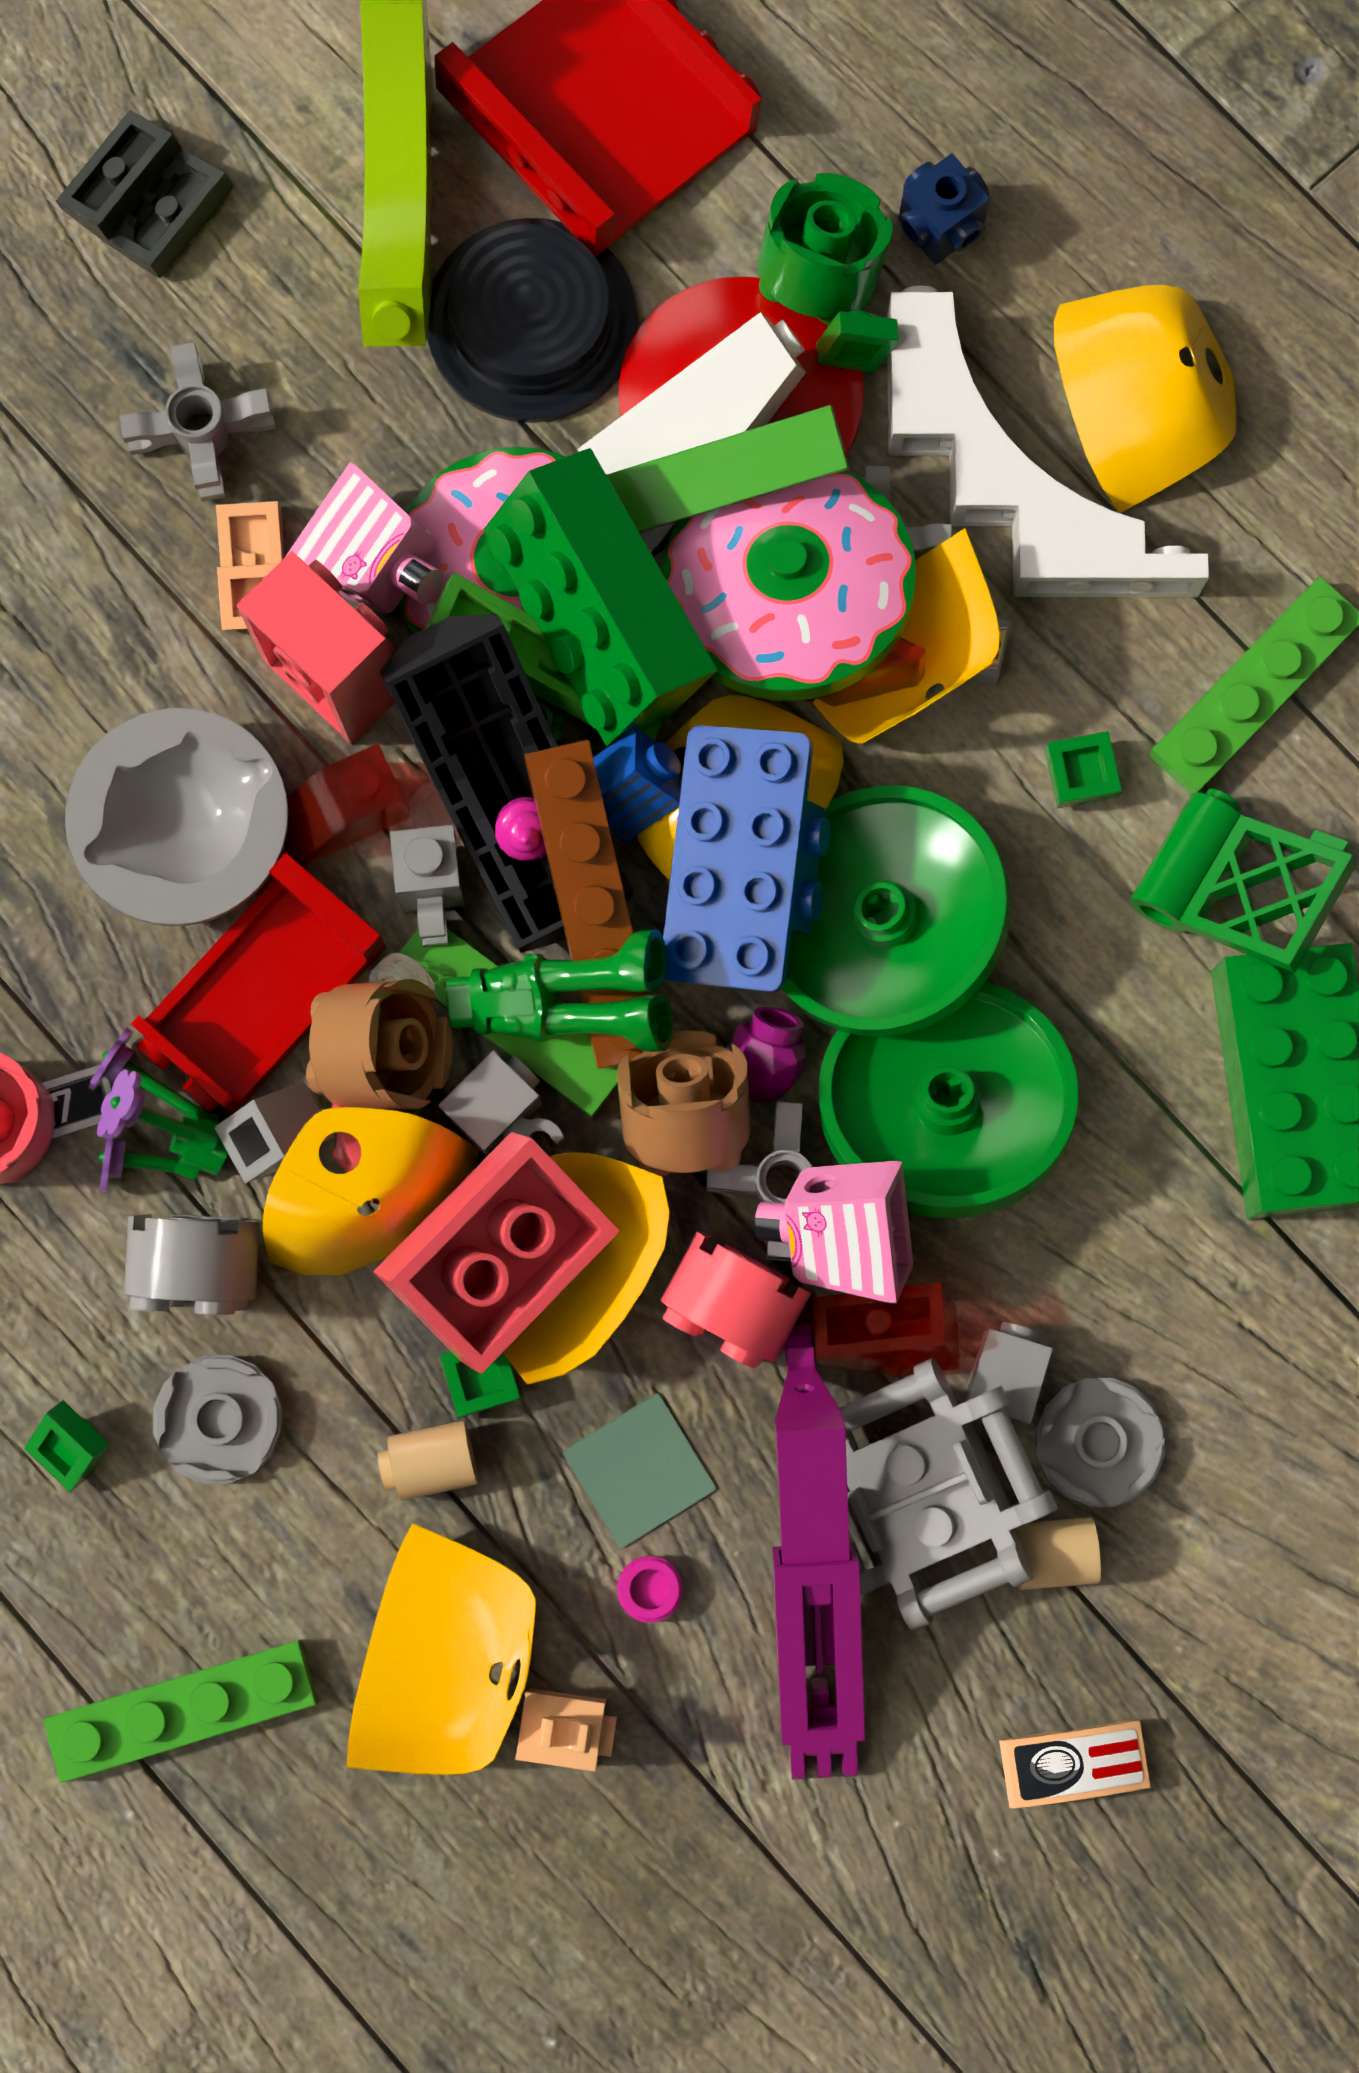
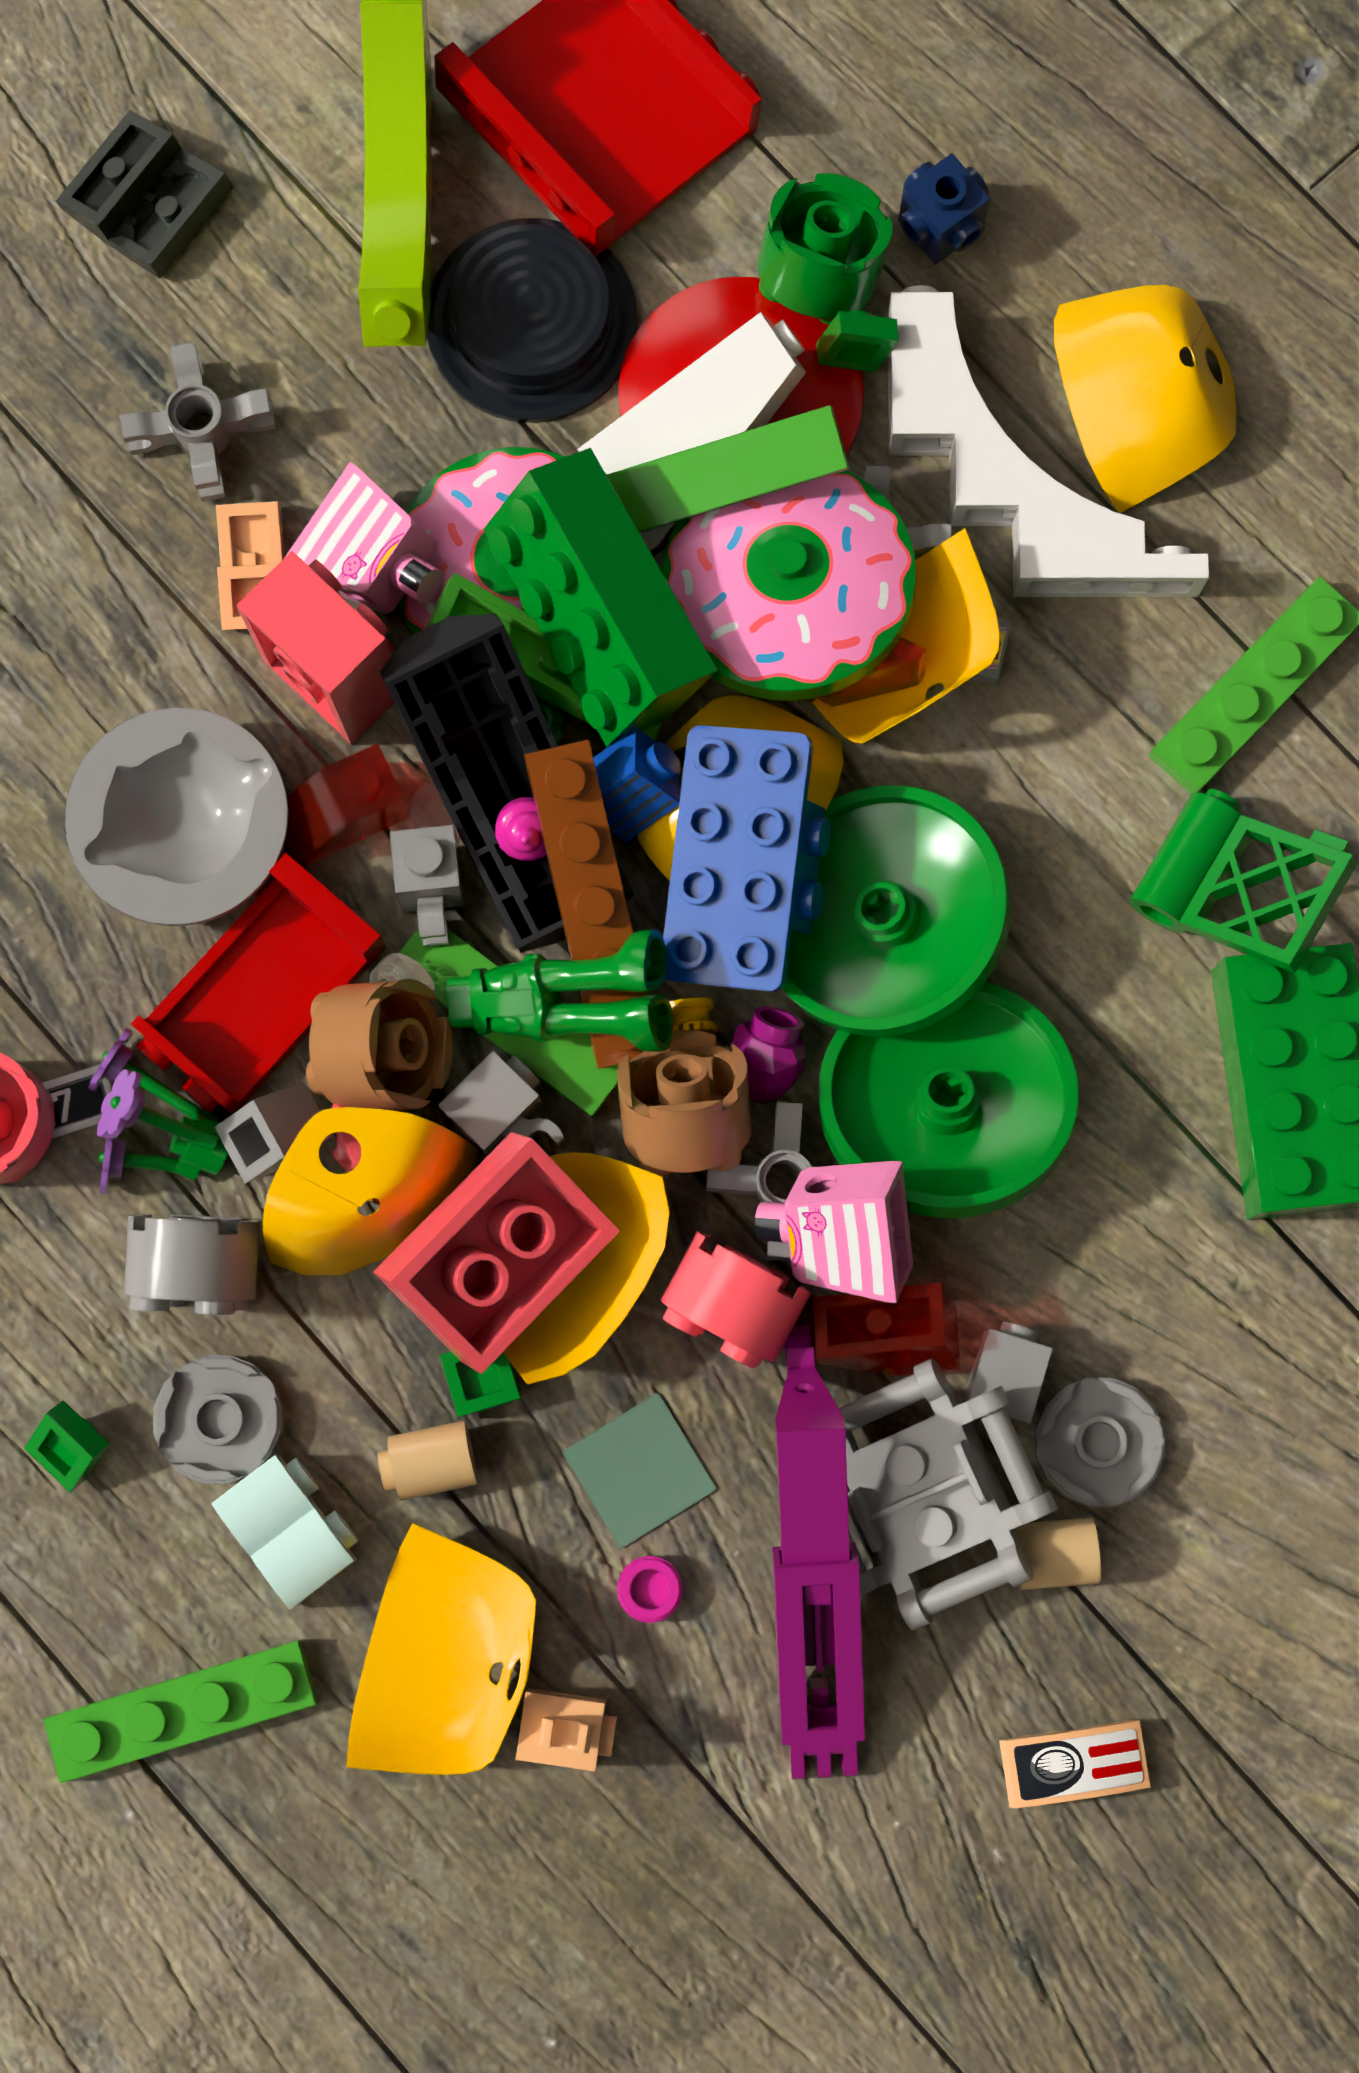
(286, 1530): none -> light aqua brick
(693, 1014): none -> yellow bush
(1082, 769): green plate -> none

